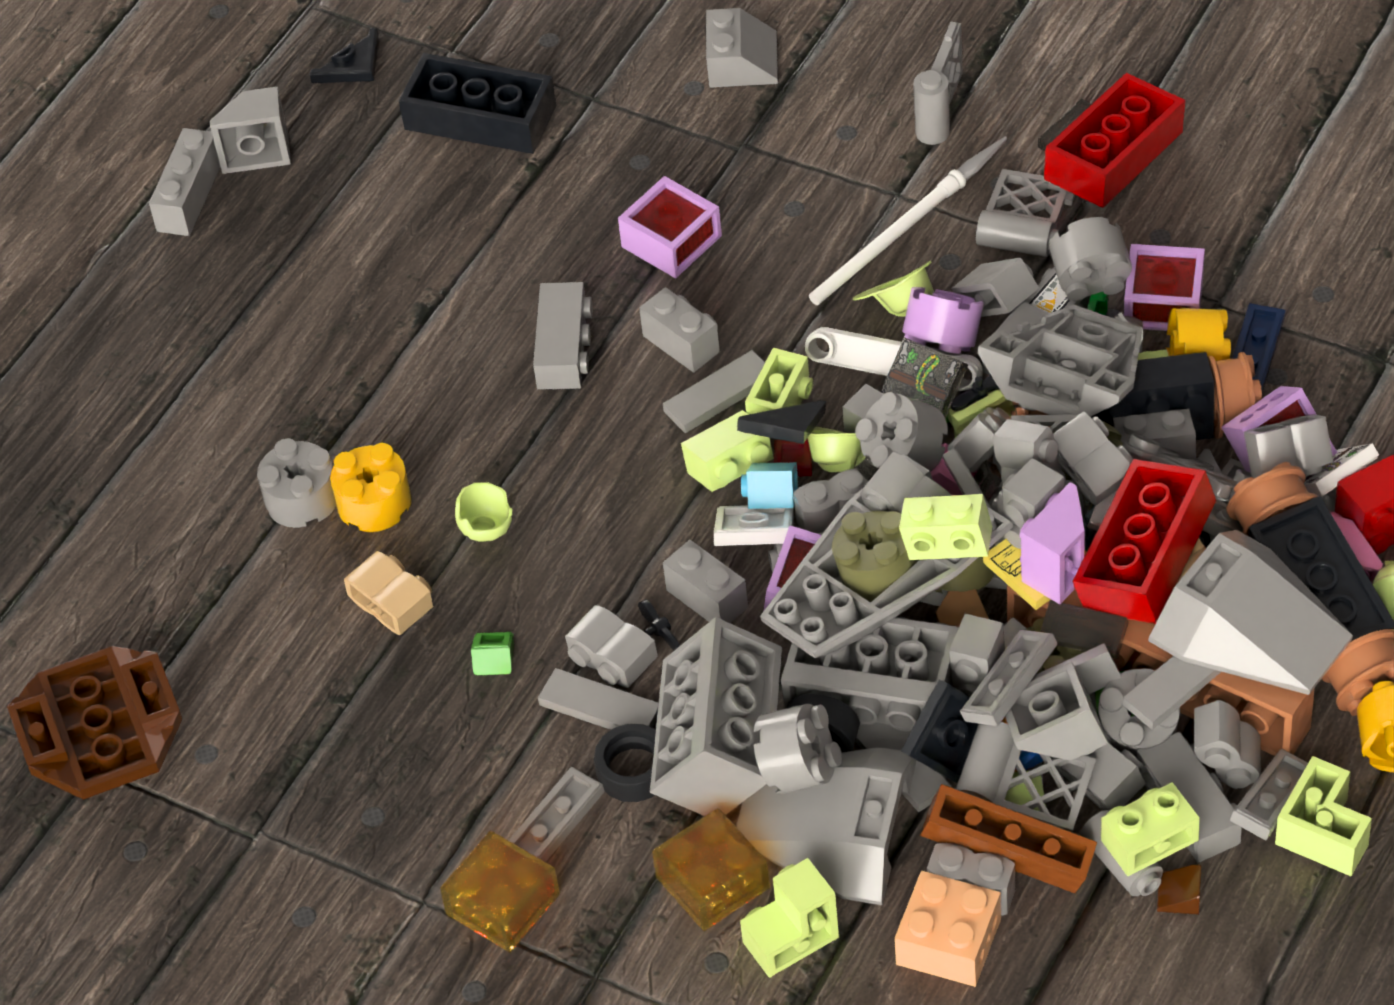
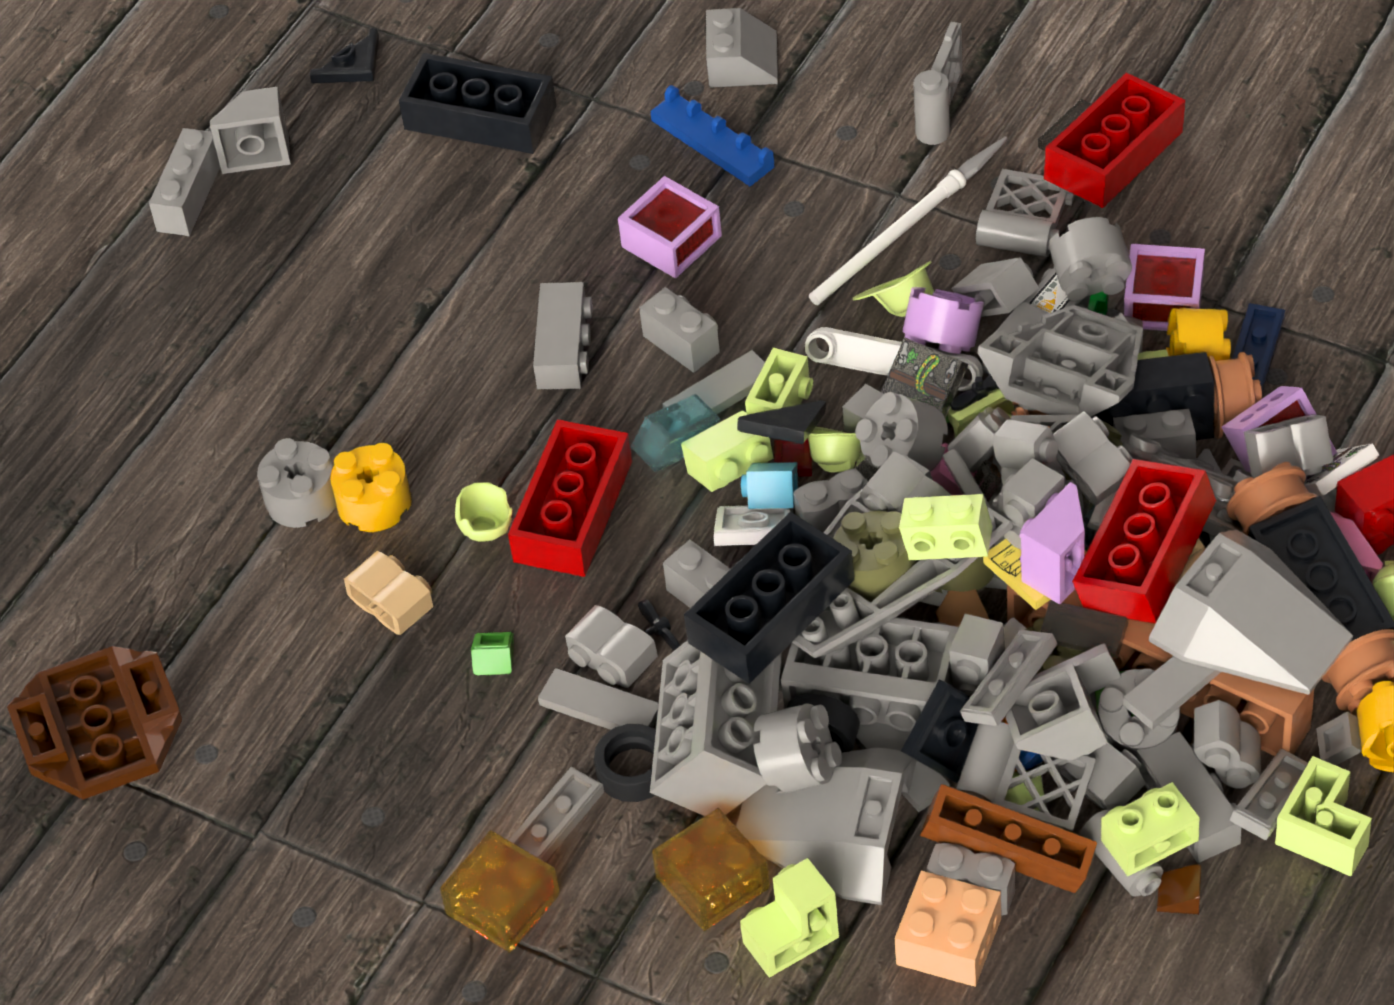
(570, 498): none -> red brick
(664, 431): none -> clear light blue slope
(712, 137): none -> blue hinge
(769, 597): none -> black brick
(1339, 739): none -> light grey plate

